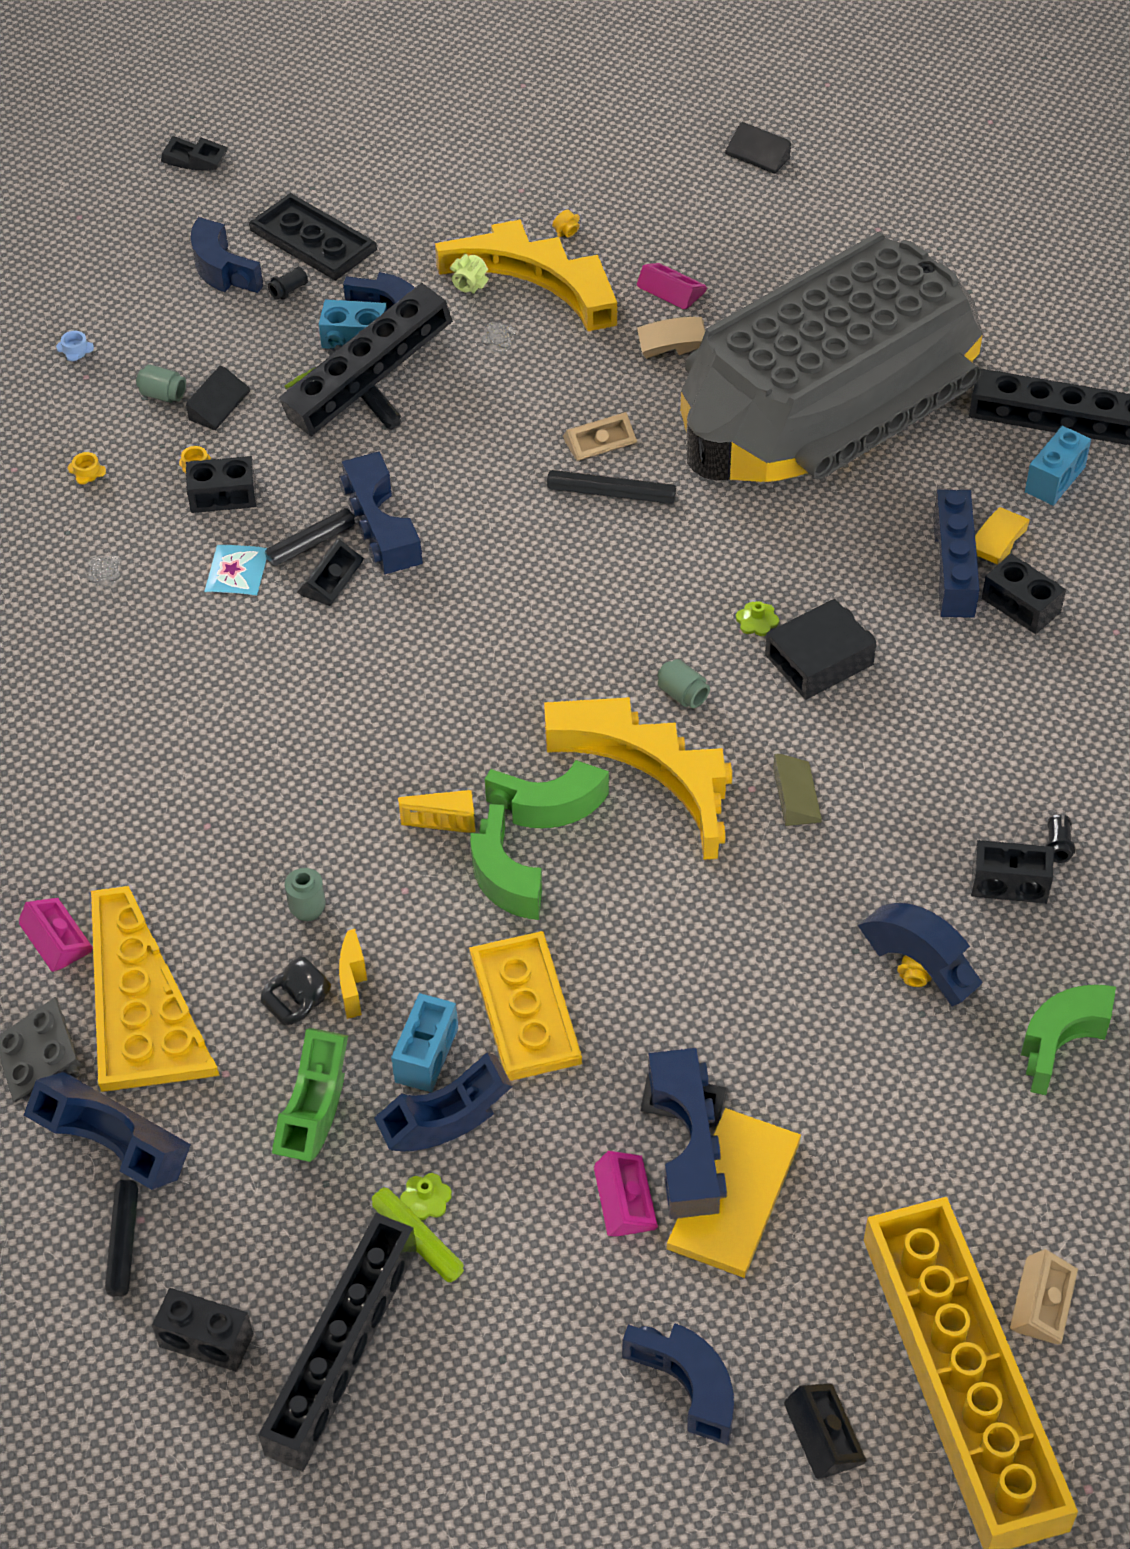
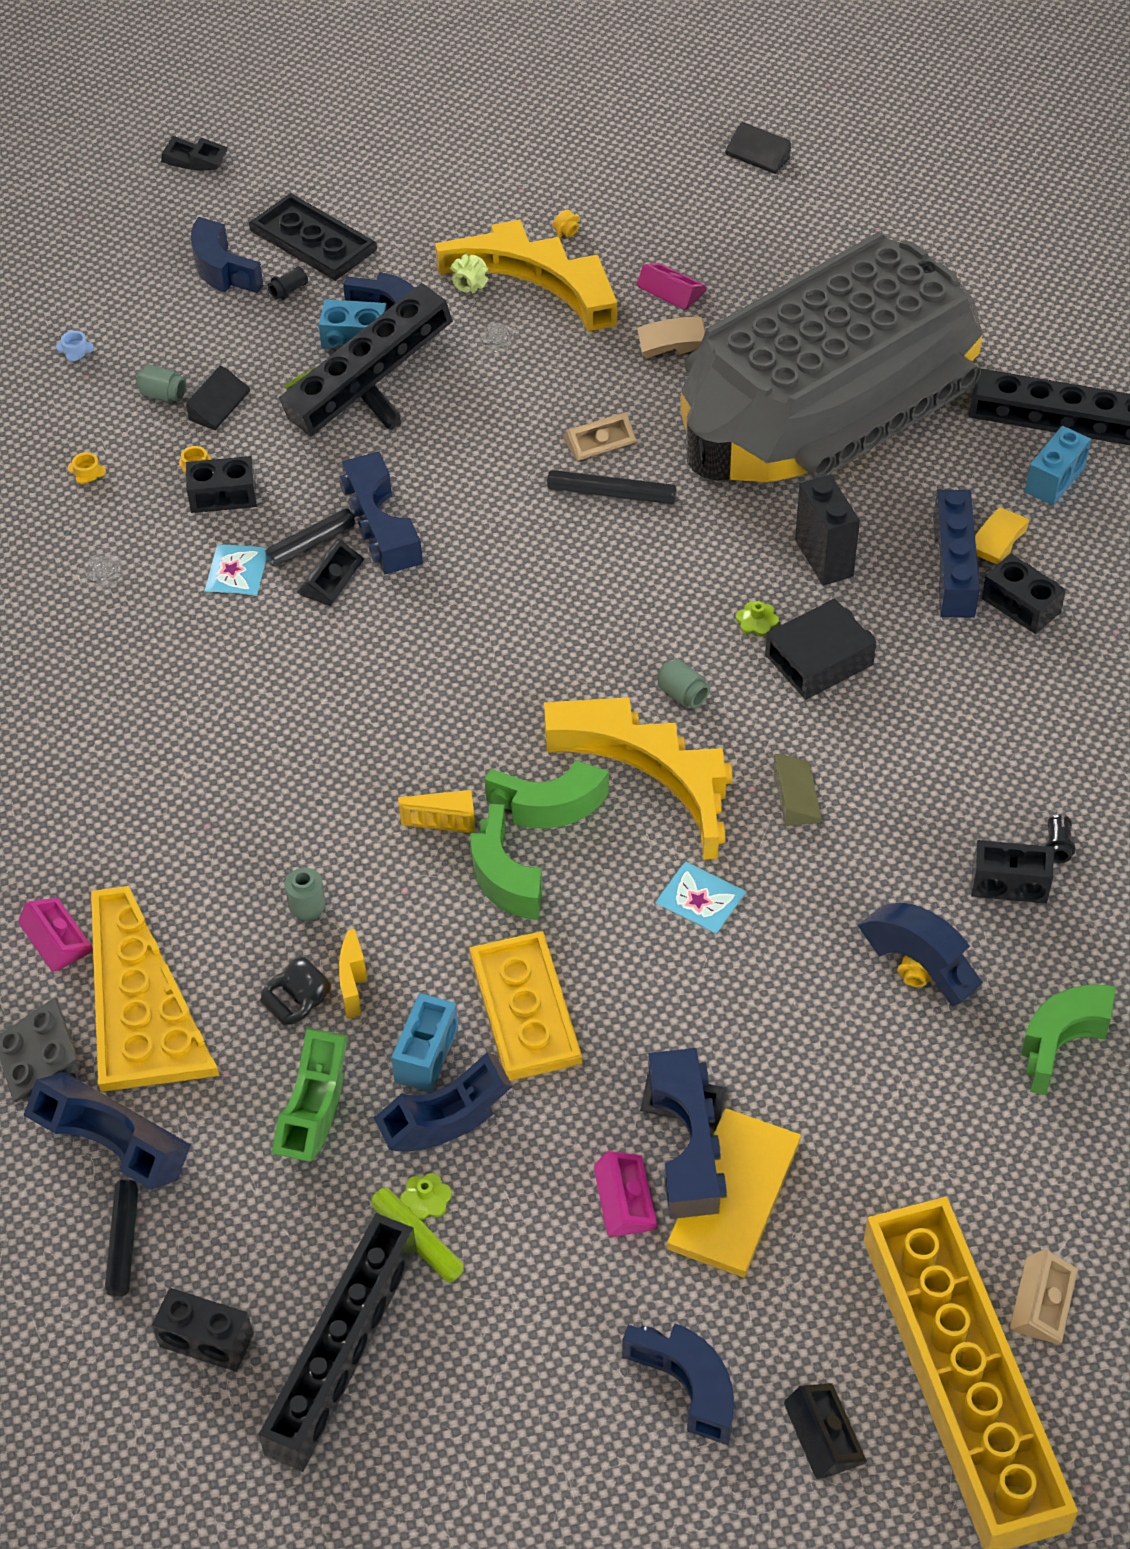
(700, 897): none -> medium azure sticker
(827, 529): none -> black brick

